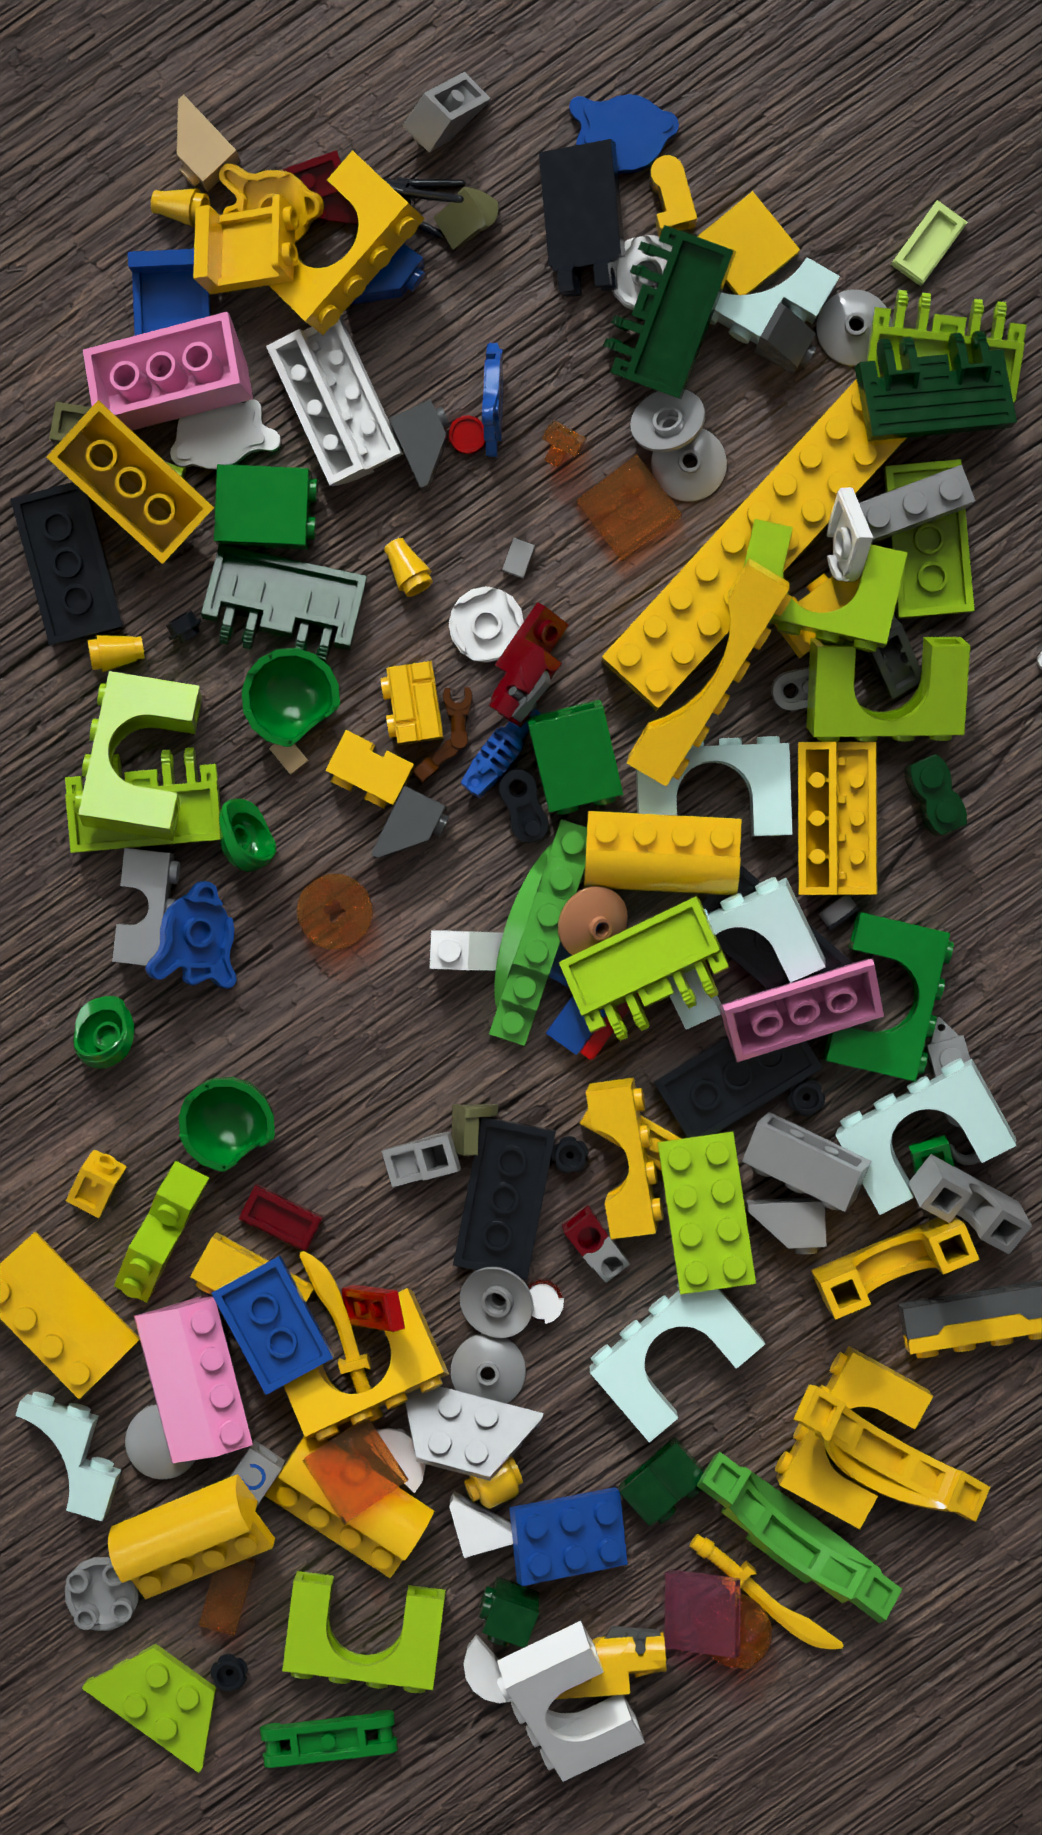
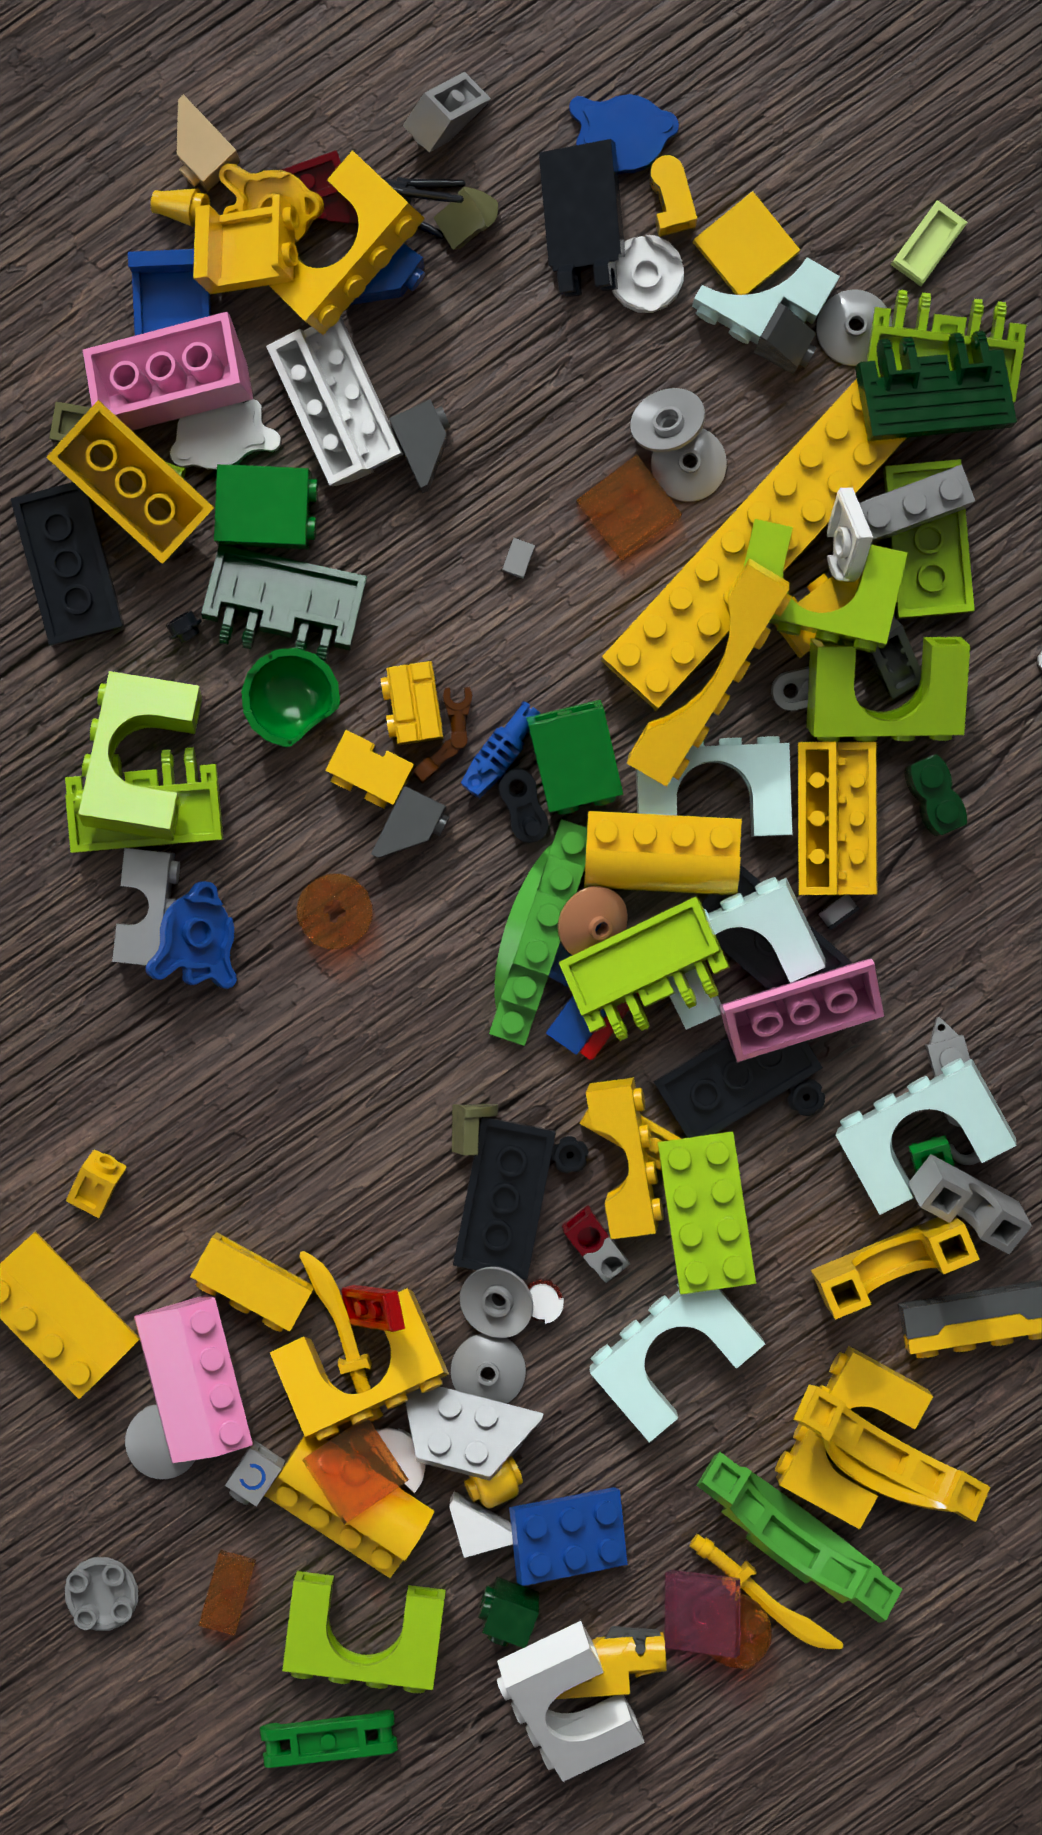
(71, 1430): light aqua arch -> none
(103, 1032): green hat -> none
(114, 651): yellow cone -> none
(160, 1231): lime arch -> none
(161, 1701): lime wing -> none
(189, 1537): yellow brick -> none
(225, 1121): green cylinder -> none
(229, 1682): black plate -> none
(245, 835): green hat -> none
(273, 1325): blue plate -> none
(280, 1217): dark red tile -> none
(289, 757): tan piece -> none
(408, 569): yellow cone -> none
(421, 1159): light grey brick -> none
(464, 950): white slope -> none
(467, 434): red piece -> none
(482, 1671): white tile -> none
(484, 623): white tile -> none
(493, 399): blue tile -> none
(528, 665): dark red plate -> none
(563, 441): clear orange tile -> none
(662, 1482): dark green brick -> none
(674, 312): dark green hinge -> none
(794, 1221): light grey slope -> none
(806, 1162): light grey brick -> none
(922, 955): green arch -> none

